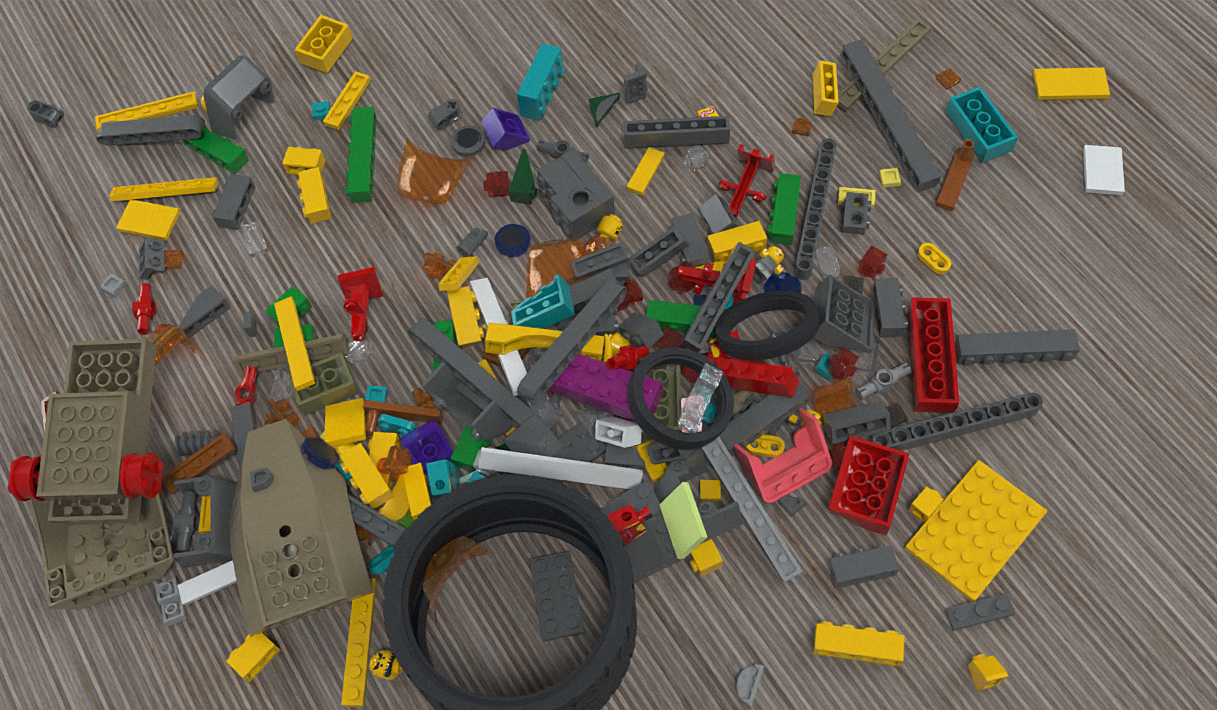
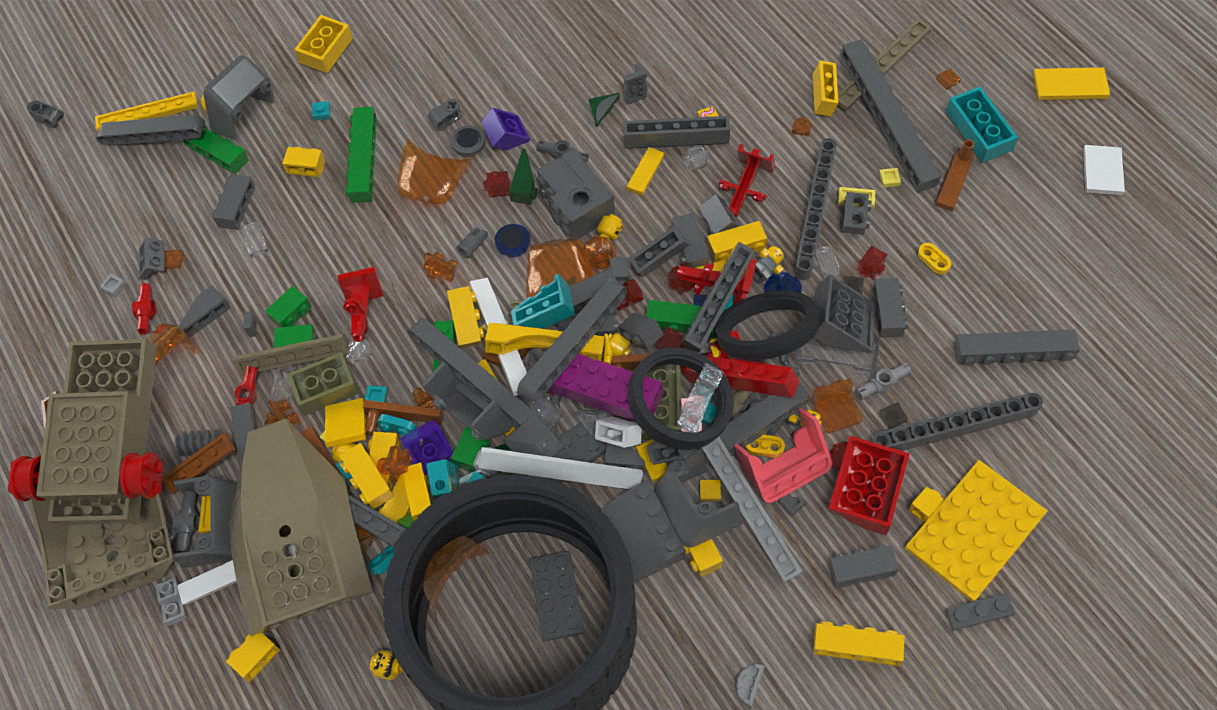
(148, 220): yellow tile -> none
(164, 189): yellow tile -> none
(261, 479): dark grey tile -> none
(294, 344): yellow tile -> none
(313, 195): yellow brick -> none
(320, 453): clear blue tile -> none
(347, 100): yellow plate -> none
(358, 650): yellow plate -> none
(458, 274): yellow plate -> none
(540, 82): teal brick -> none
(599, 260): dark grey plate -> none
(627, 357): red pin -> none
(630, 522): red torso -> none
(683, 520): yellowish green tile -> none
(785, 209): green brick -> none
(822, 366): teal plate -> none
(843, 364): clear red brick -> none
(857, 422): dark grey brick -> none
(933, 355): red brick -> none
(986, 672): yellow slope -> none

